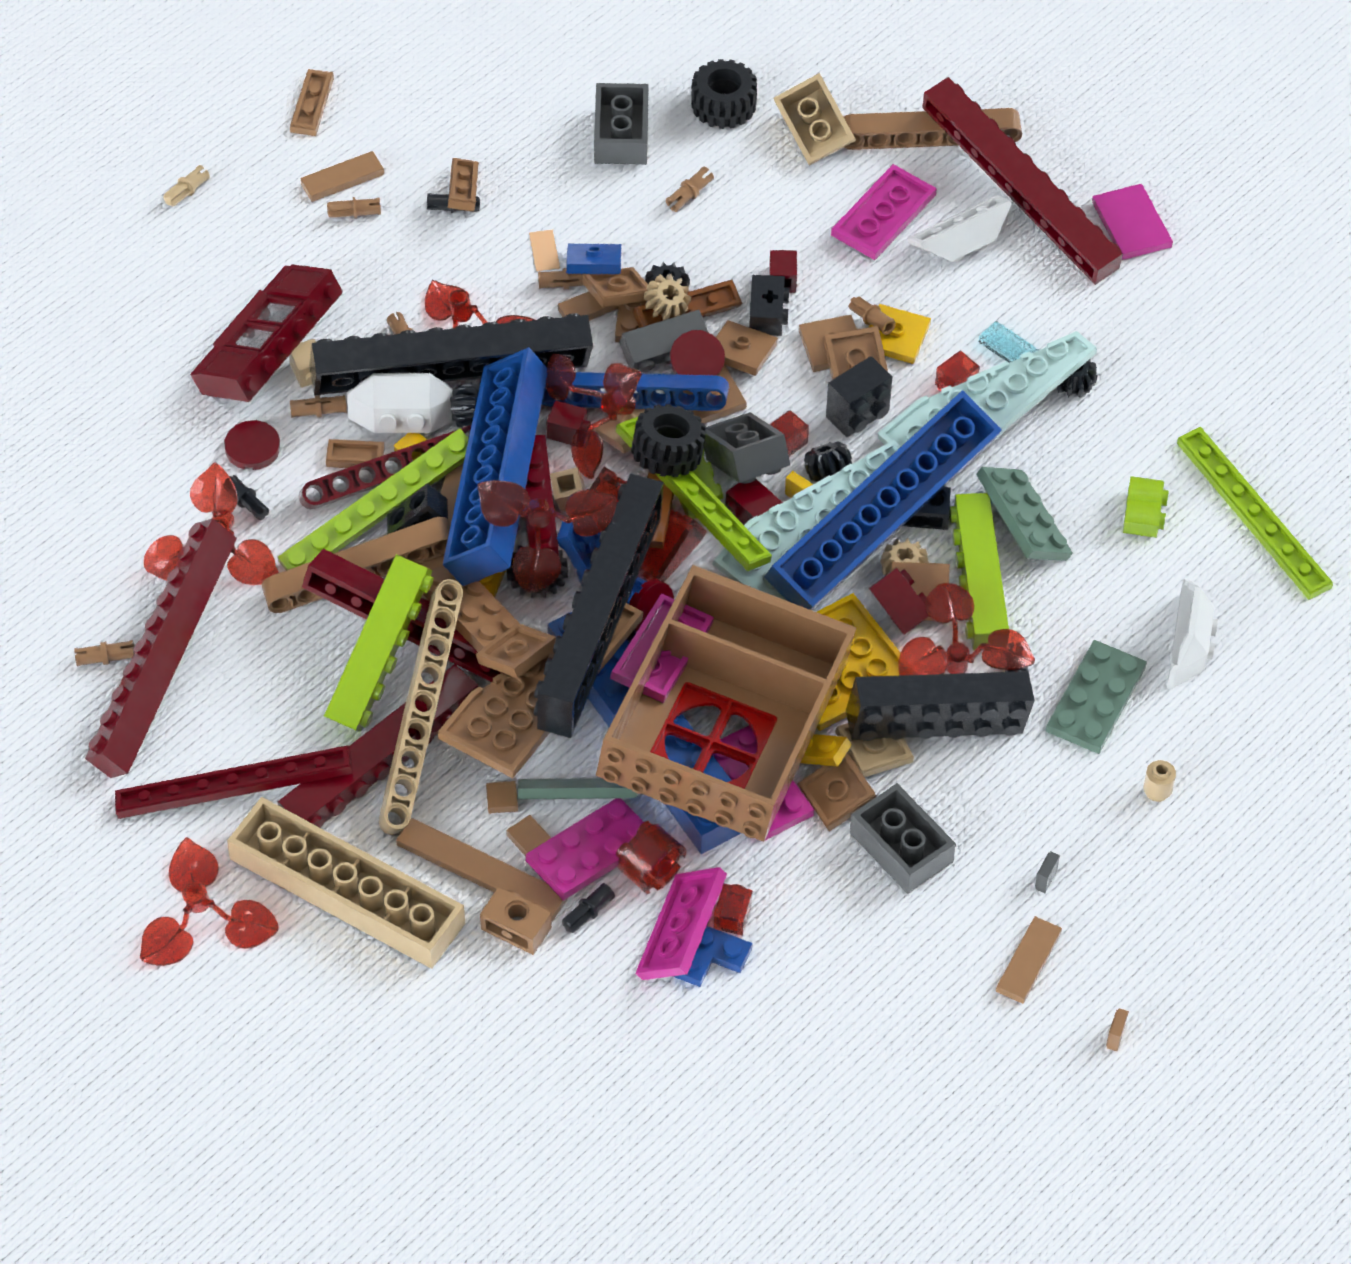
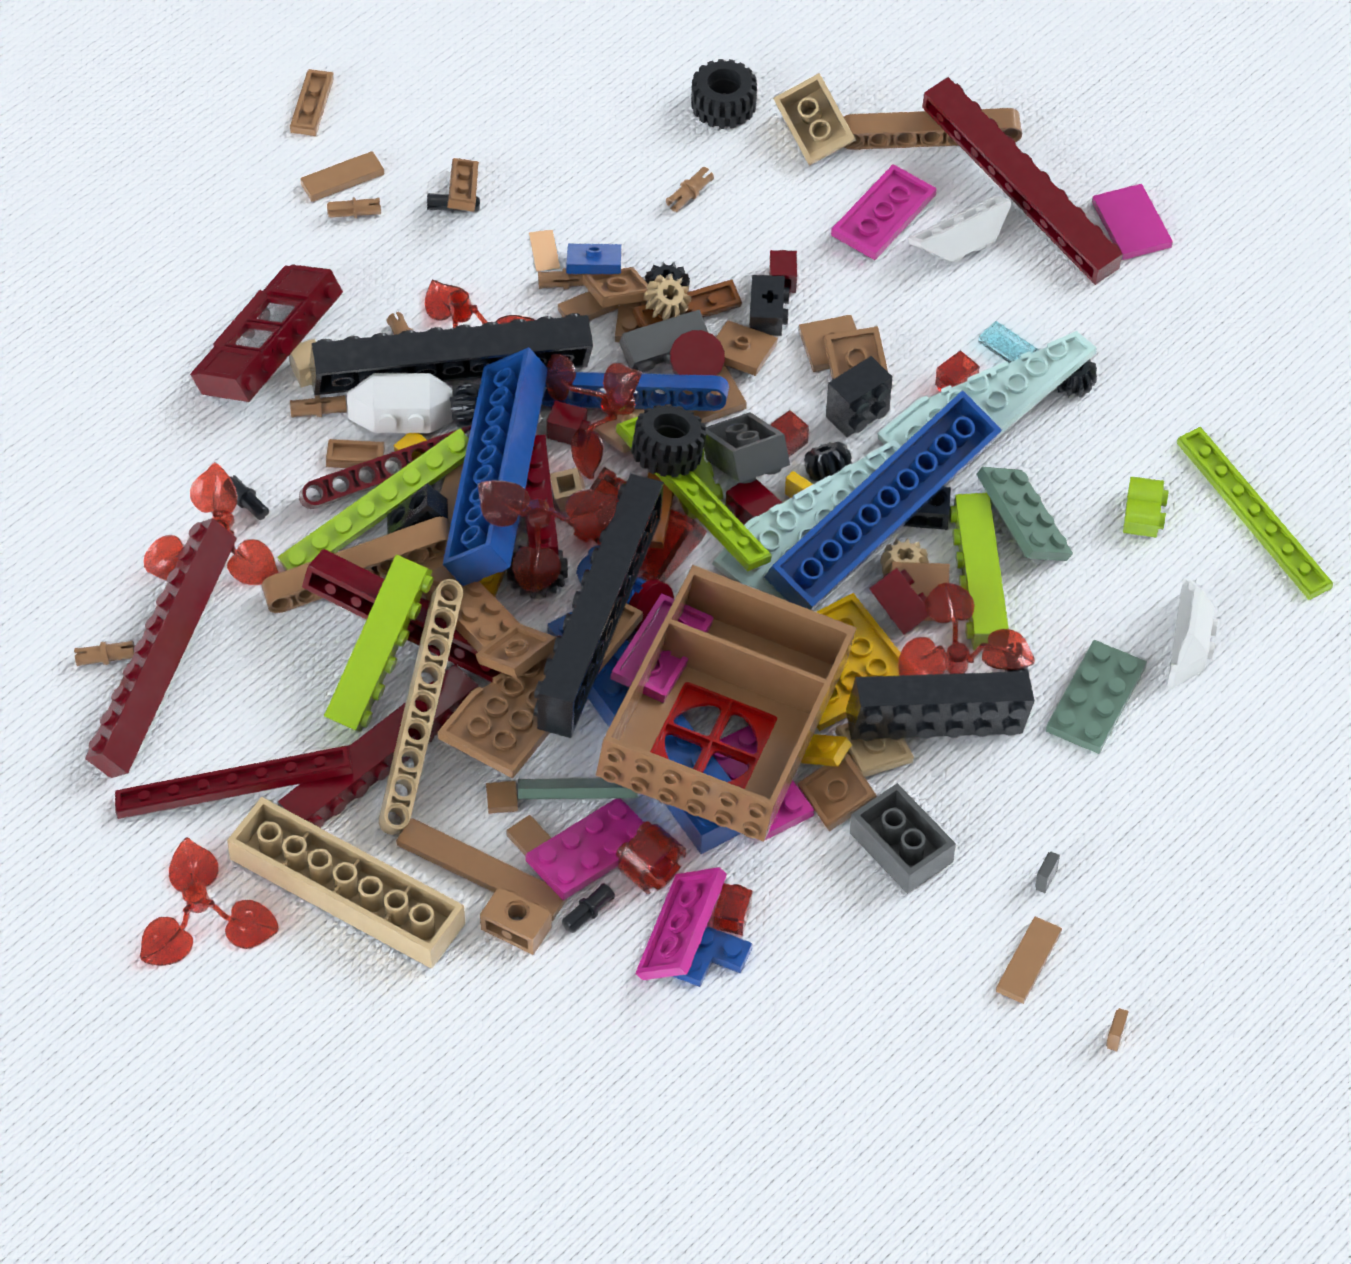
(186, 186): tan axle -> none
(252, 444): dark red tile -> none
(577, 547): blue plate -> none
(621, 123): dark grey brick -> none
(872, 315): medium nougat axle -> none
(907, 335): yellow plate -> none
(1159, 780): tan brick -> none

